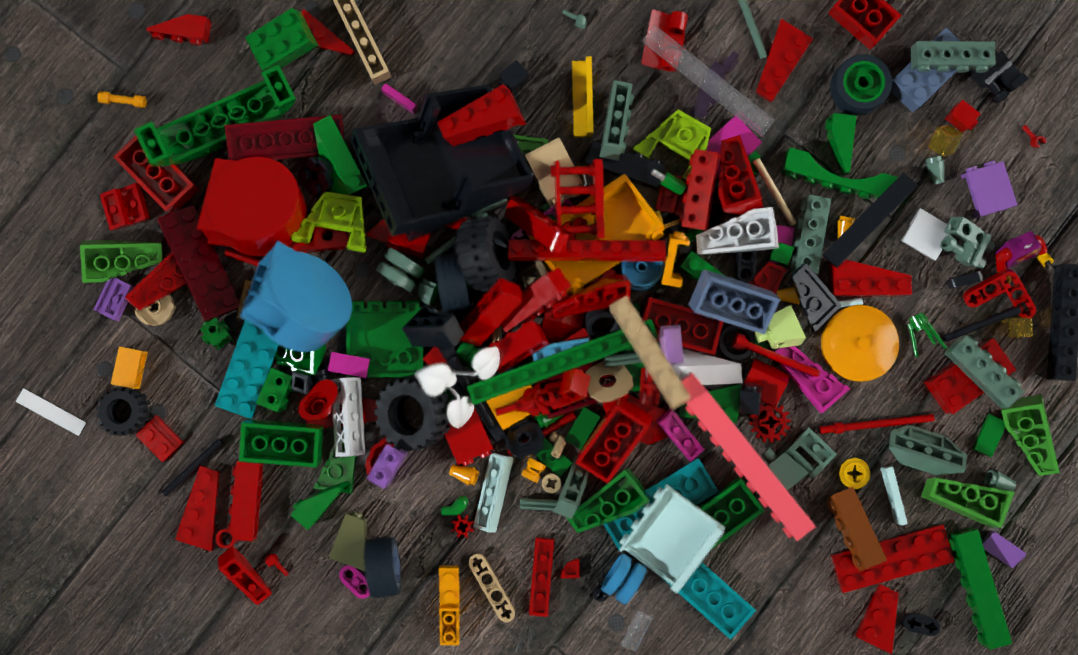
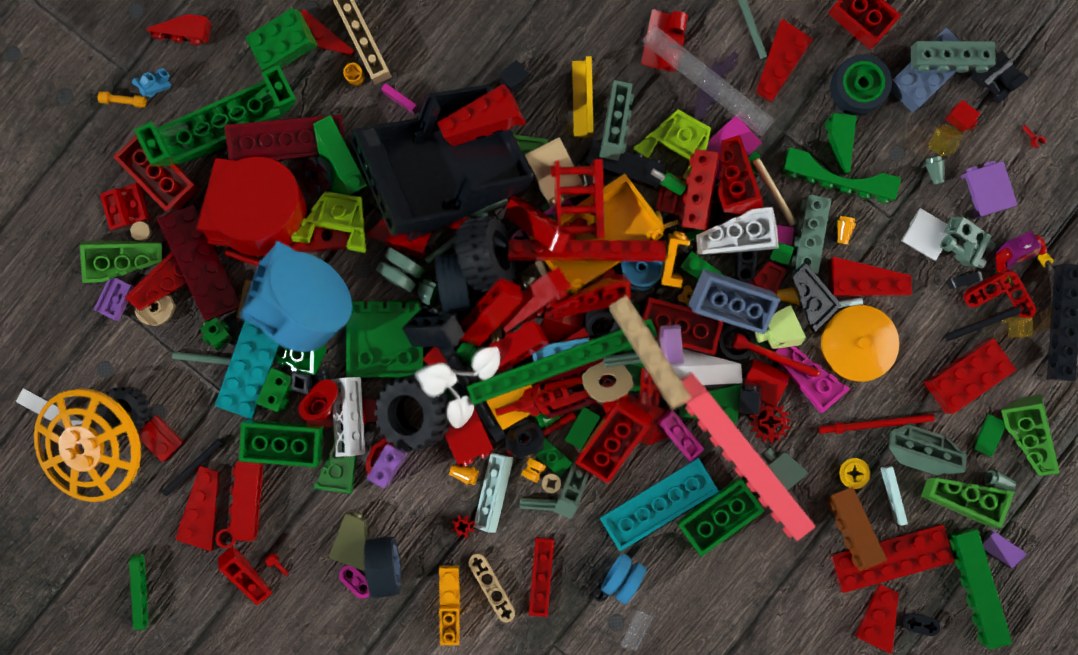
(91, 441): none -> light orange dish
(129, 367): light orange panel -> none
(138, 591): none -> green beam
(140, 231): none -> tan tile
(152, 82): none -> dark azure hips
(201, 358): none -> sand green bar
(311, 509): green slope -> none
(349, 364): dark pink tile -> none
(350, 73): none -> light orange wheel
(457, 507): green arm -> none
(559, 444): tan arm -> none
(571, 569): red tile -> none
(575, 384): red brick -> none
(580, 19): sand green hand -> none
(615, 500): green wedge -> none
(672, 537): light aqua panel -> none
(683, 296): none -> light orange plate
(716, 600): teal plate -> none
(815, 448): sand green plate -> none
(869, 220): black tile -> none
(921, 322): green plant -> none
(984, 371): sand green brick -> none

